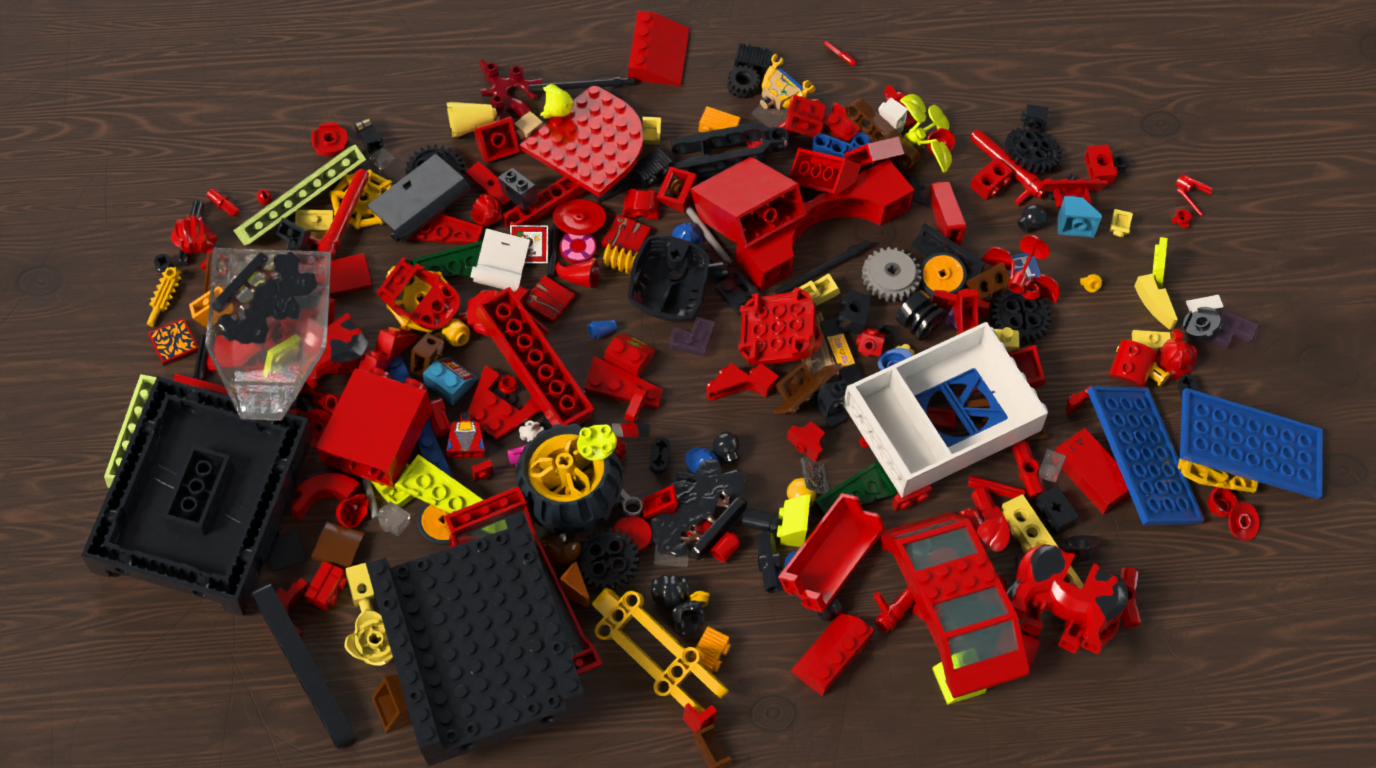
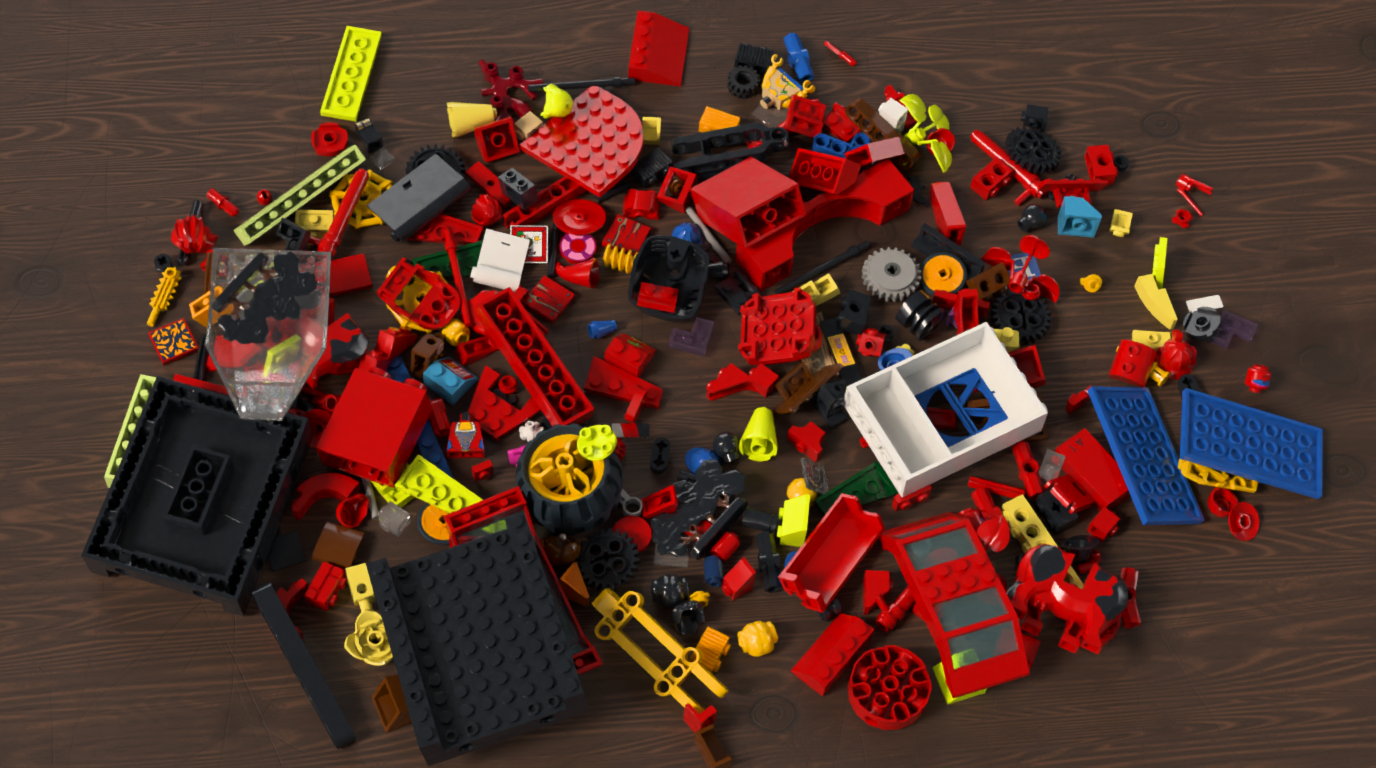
(351, 73): none -> neon yellow plate
(451, 249): none -> red bar
(475, 350): none -> red slope
(657, 297): none -> red plate
(713, 571): none -> dark blue brick
(739, 580): none -> red slope
(758, 638): none -> yellow hair
(759, 437): none -> neon yellow cone
(798, 57): none -> blue piece
(875, 582): none -> red slope
(885, 706): none -> red brick
(1070, 492): none -> red container
(1086, 567): none -> red arm
(1104, 524): none -> red brick
(1258, 378): none -> red head

